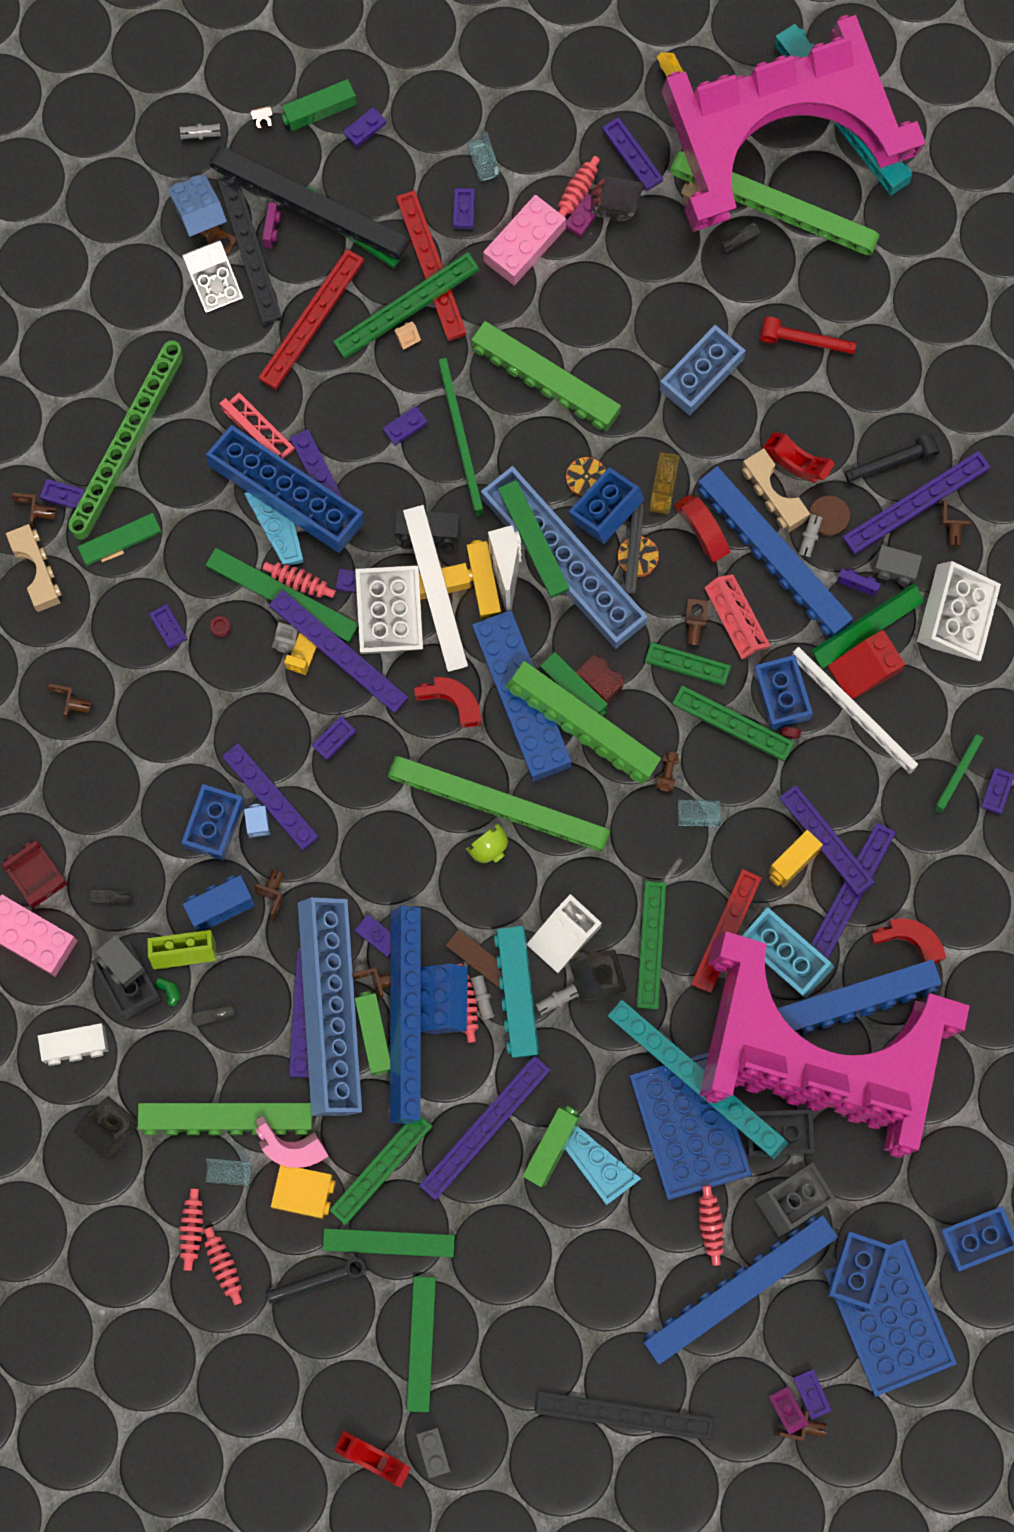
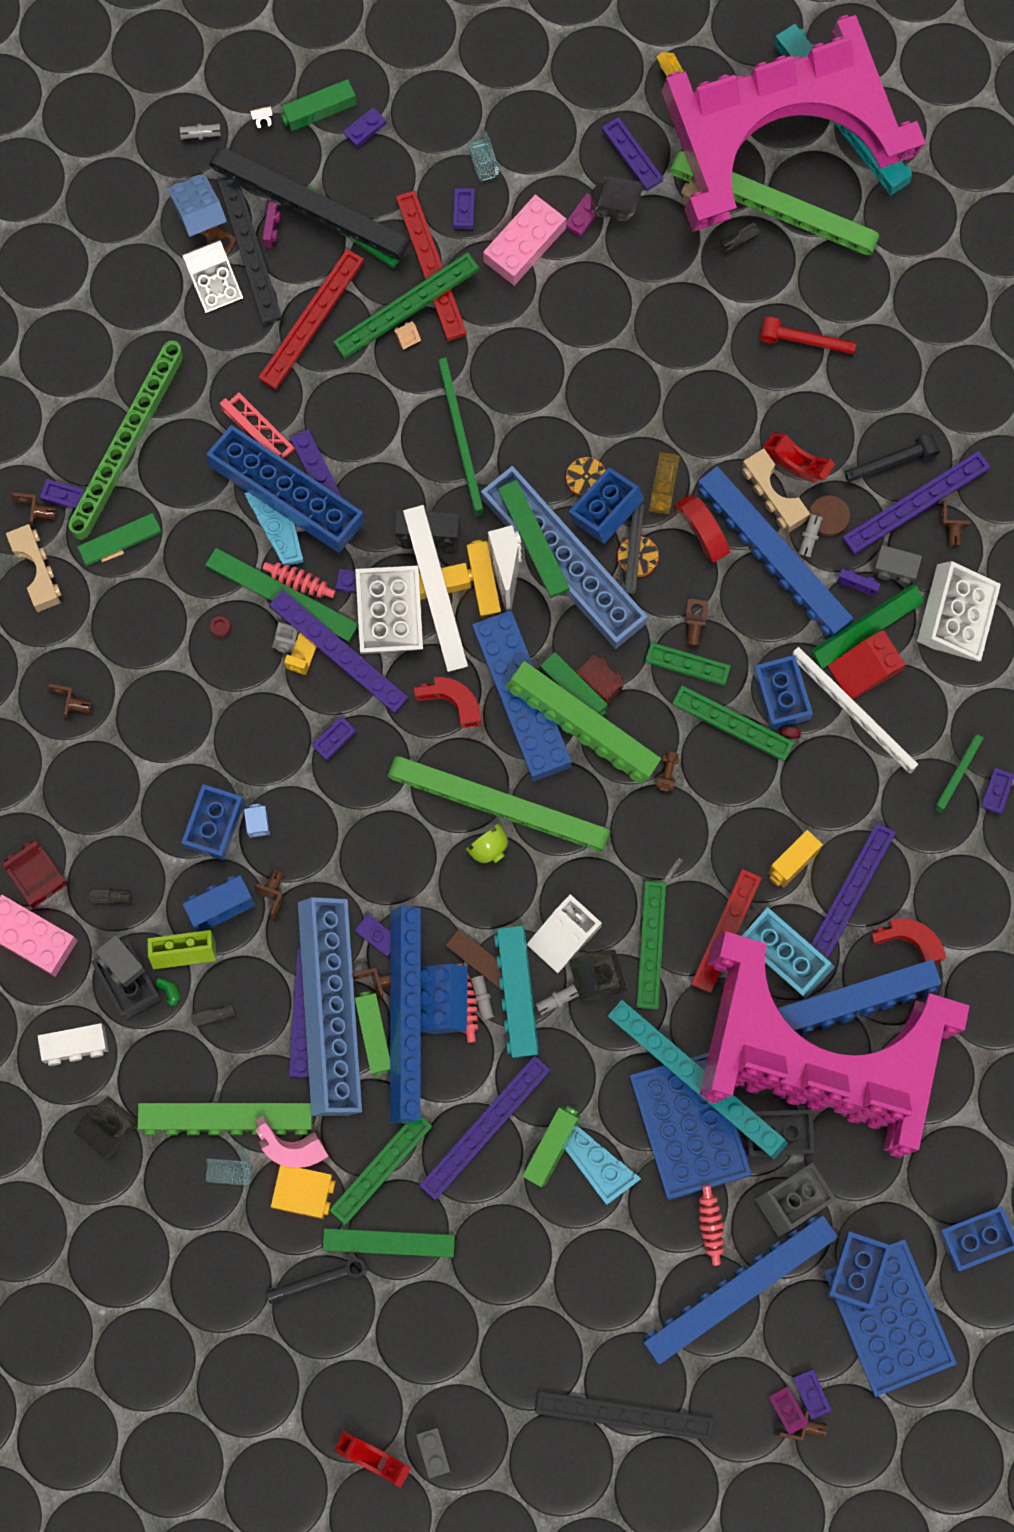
(168, 626): dark purple plate -> none
(190, 1238): coral piece -> none
(219, 1258): coral piece -> none
(270, 797): dark purple plate -> none
(405, 426): dark purple plate -> none
(421, 1344): green tile -> none
(545, 376): bright green brick -> none
(578, 186): coral piece -> none
(699, 813): clear light blue panel -> none
(702, 370): medium blue brick -> none
(734, 616): coral fence -> none
(832, 846): dark purple plate -> none

